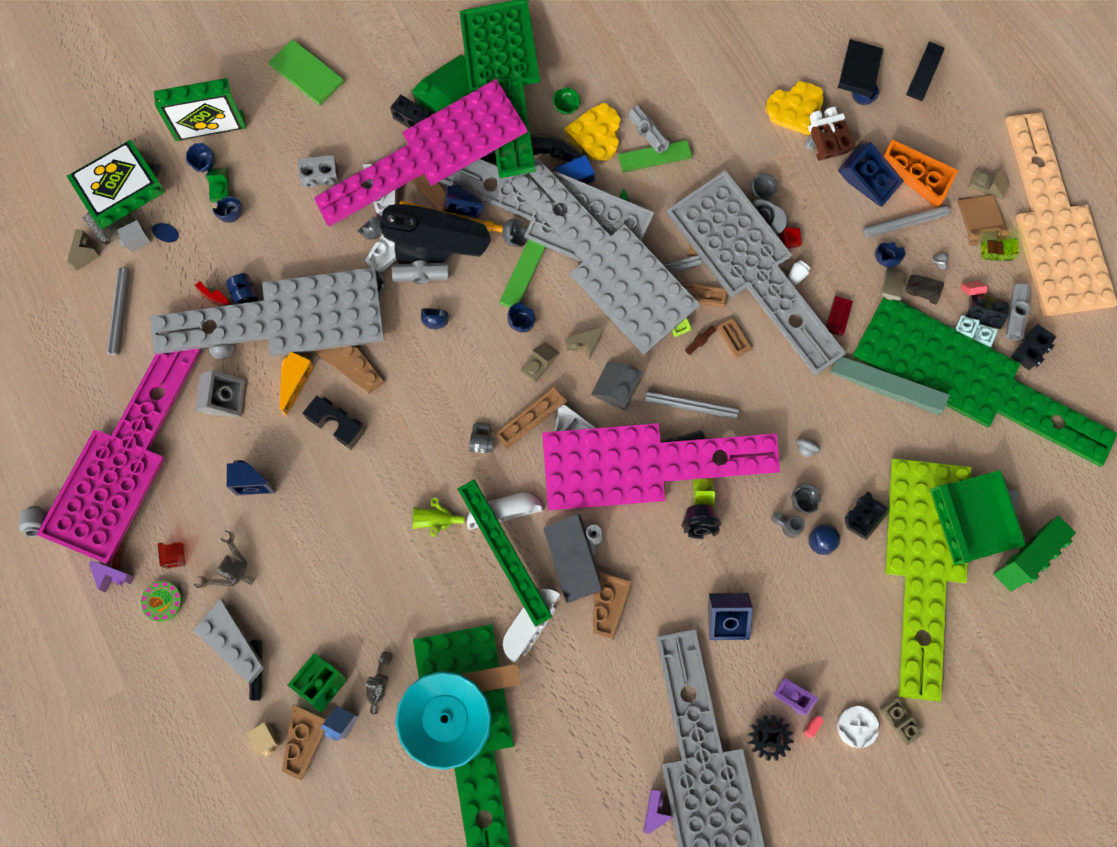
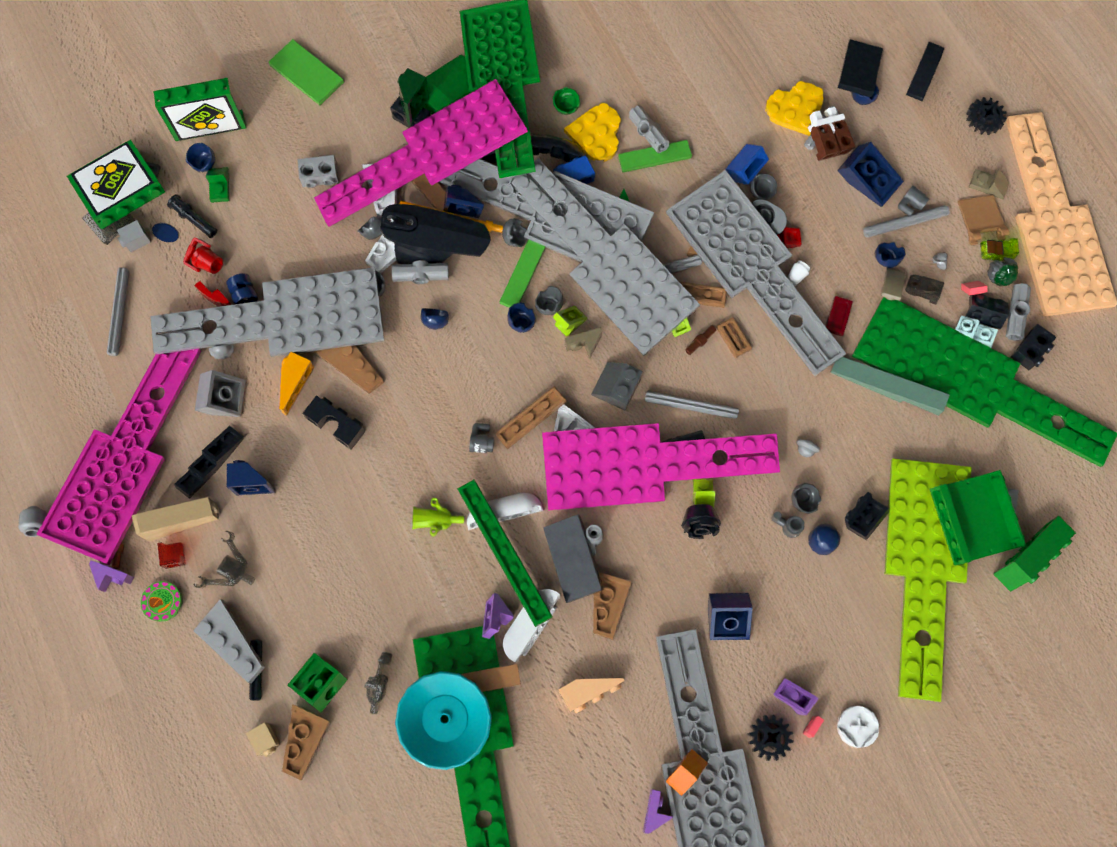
(80, 253): dark tan slope -> none
(174, 518): none -> tan slope
(186, 212): none -> black pin
(202, 257): none -> red piece
(209, 462): none -> black slope
(228, 209): dark blue hair -> none
(338, 724): medium blue slope -> none
(413, 94): none -> dark green slope
(495, 614): none -> medium lavender slope
(539, 361): dark tan slope -> none
(549, 301): none -> dark grey hair
(569, 320): none -> lime slope
(584, 690): none -> light nougat slope
(687, 772): none -> orange slope
(747, 164): none -> blue brick
(901, 721): dark tan slope -> none
(914, 198): none -> dark grey piece
(920, 172): orange wedge -> none
(978, 112): none -> black gear
(1003, 273): none -> piece

